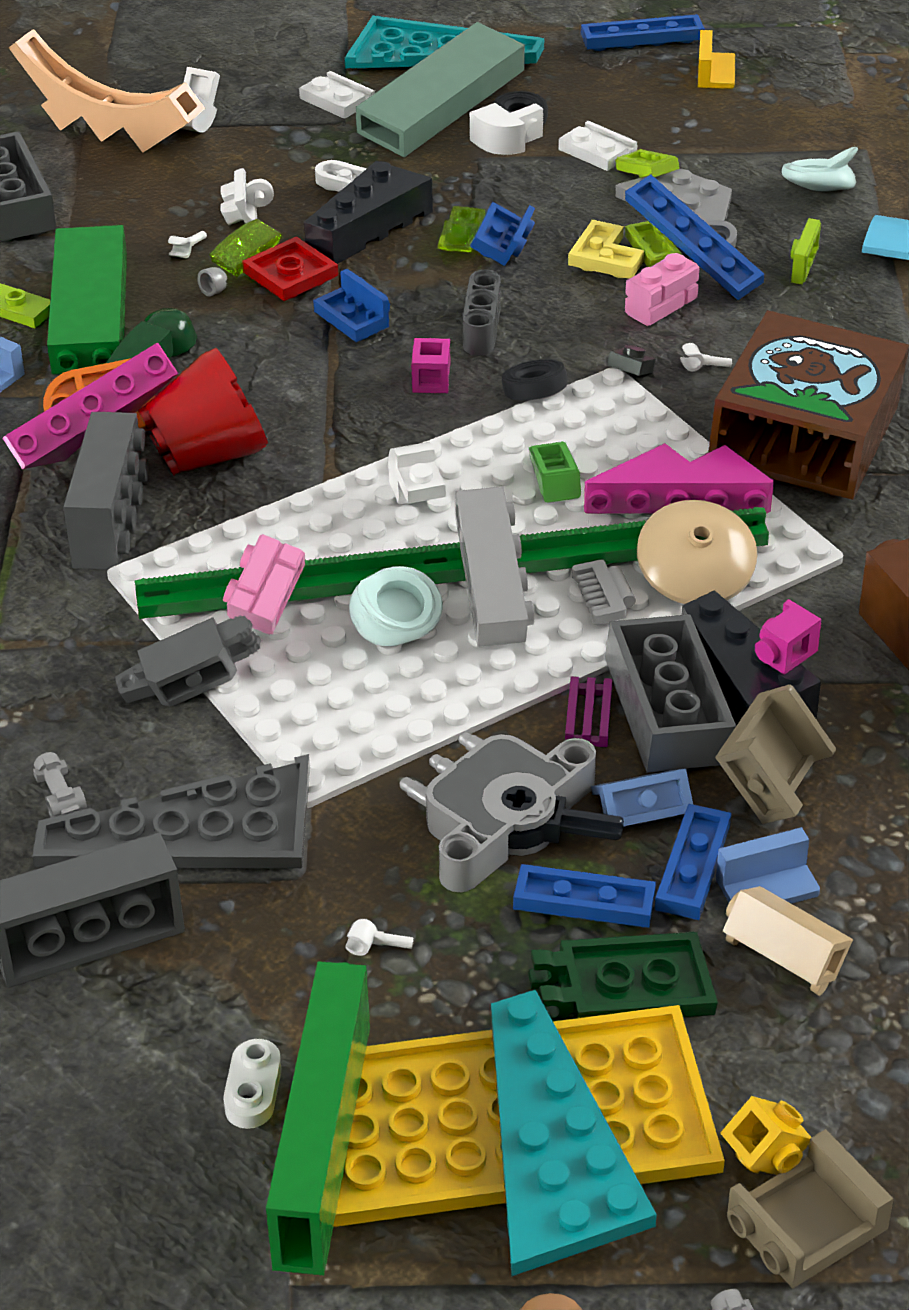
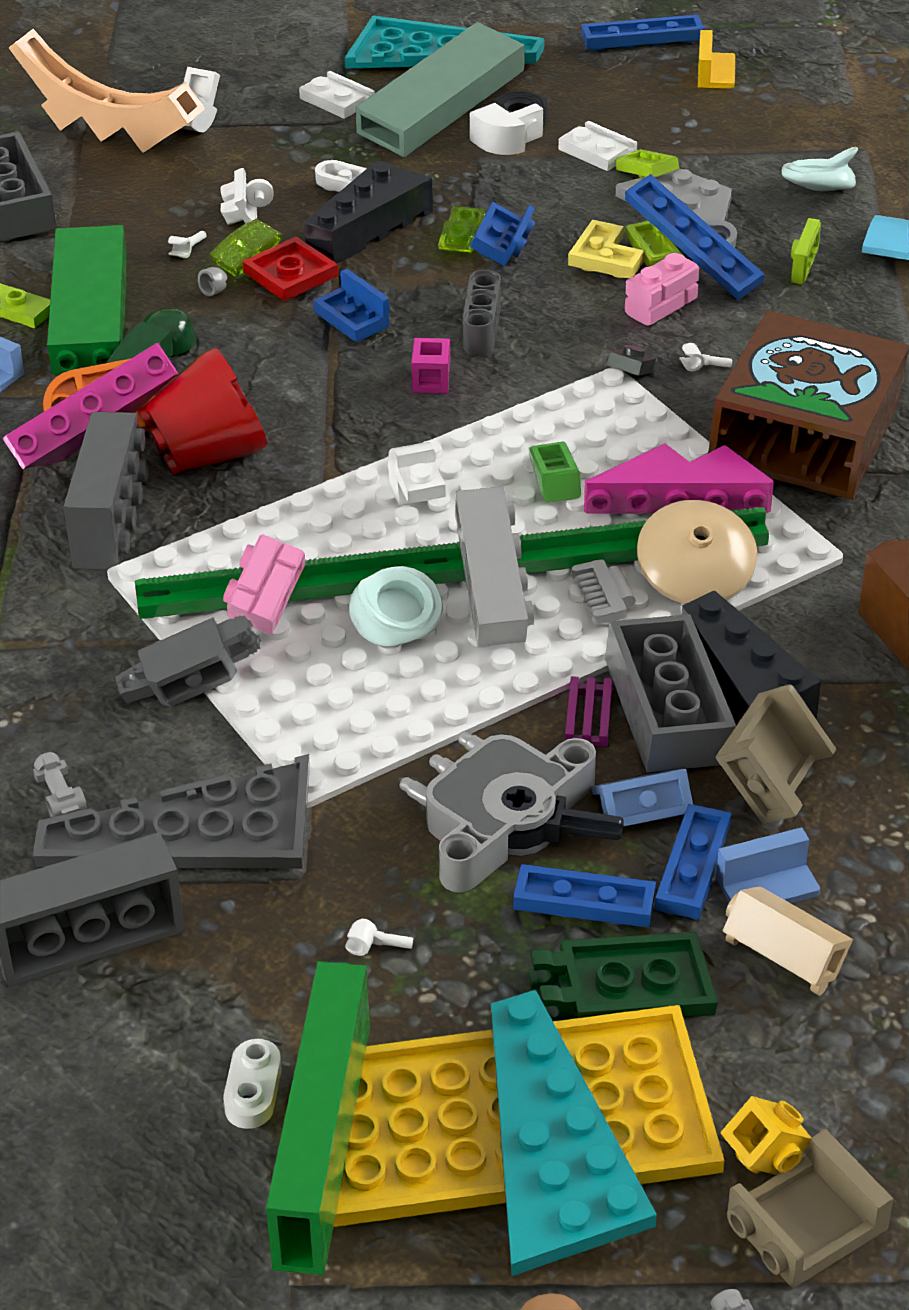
(534, 379): black tyre -> none
(789, 638): dark pink brick -> none

